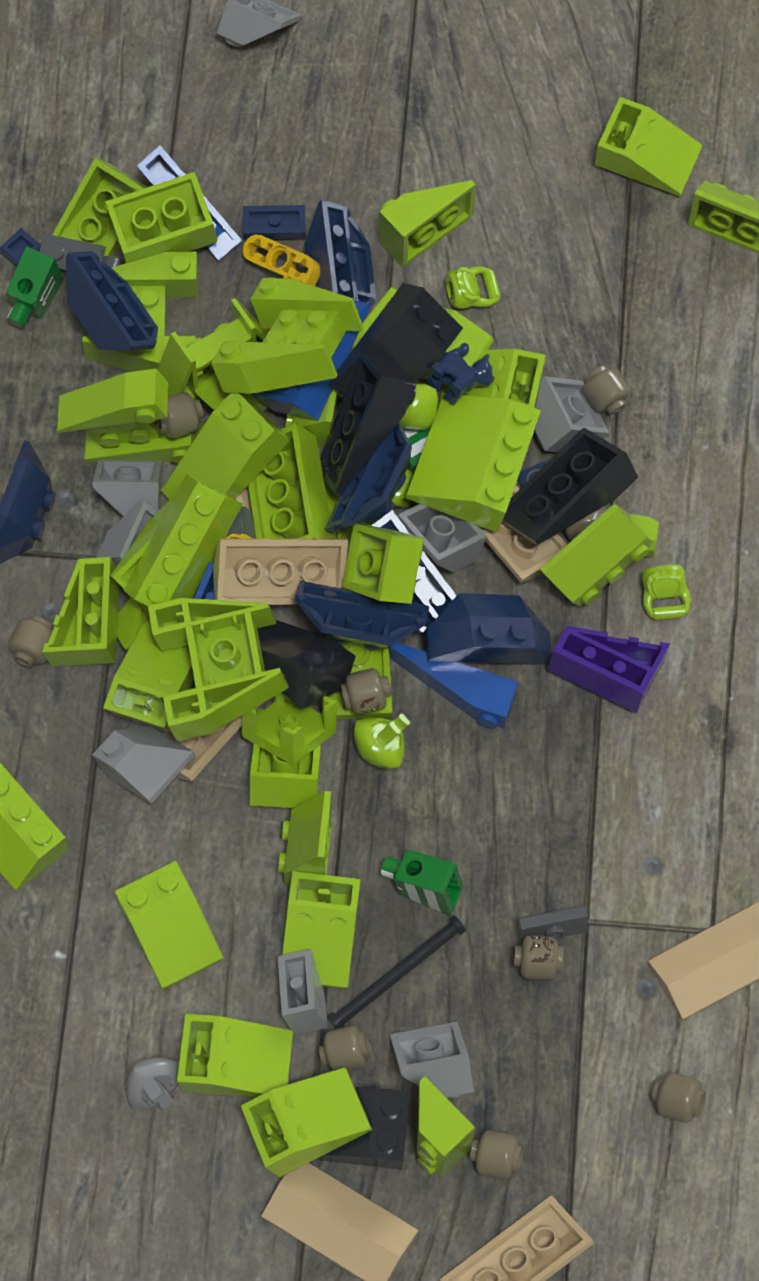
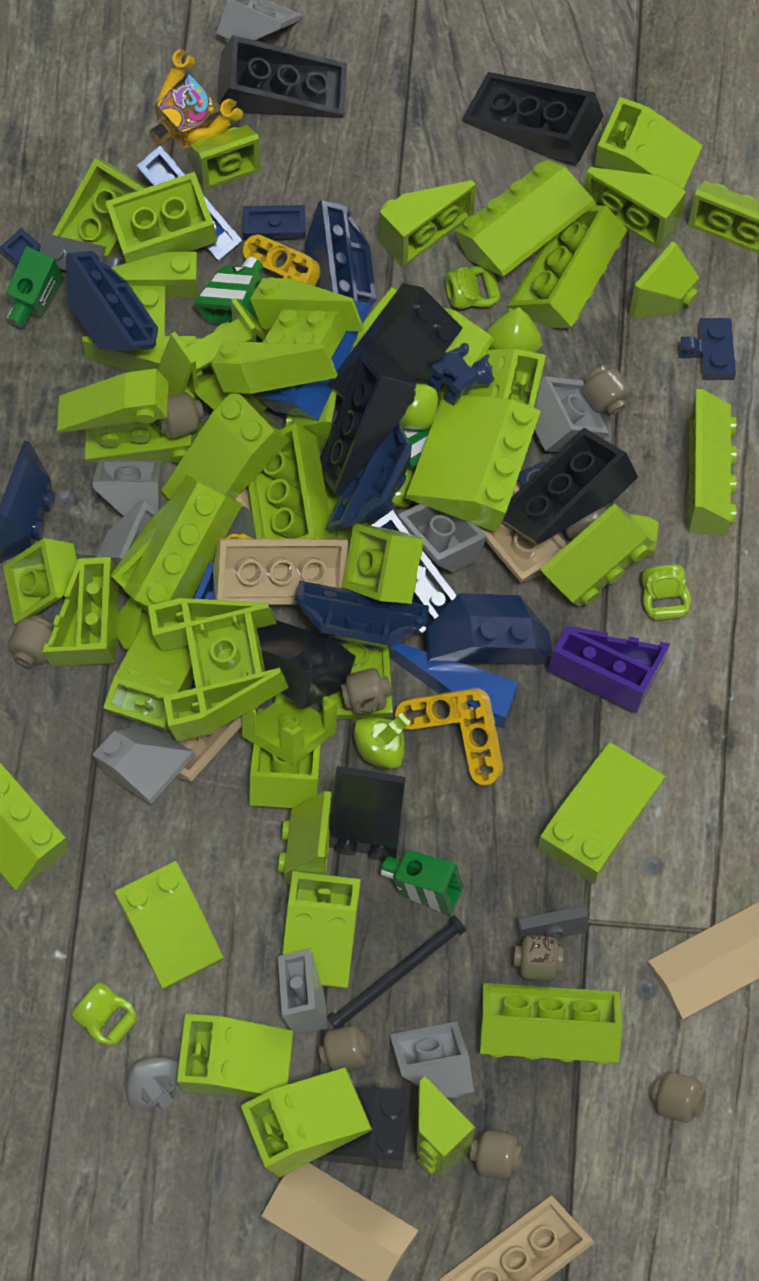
(39, 576): none -> lime slope
(98, 1008): none -> lime piece
(188, 109): none -> torso
(226, 156): none -> lime slope
(227, 284): none -> green torso
(281, 80): none -> black slope
(367, 813): none -> black slope
(462, 713): none -> yellow beam
(515, 331): none -> lime piece
(523, 218): none -> lime slope
(536, 115): none -> black slope
(551, 1023): none -> lime slope
(569, 269): none -> lime slope
(600, 812): none -> lime slope
(641, 202): none -> lime slope
(665, 286): none -> lime slope
(710, 465): none -> lime slope
(713, 347): none -> dark blue plate

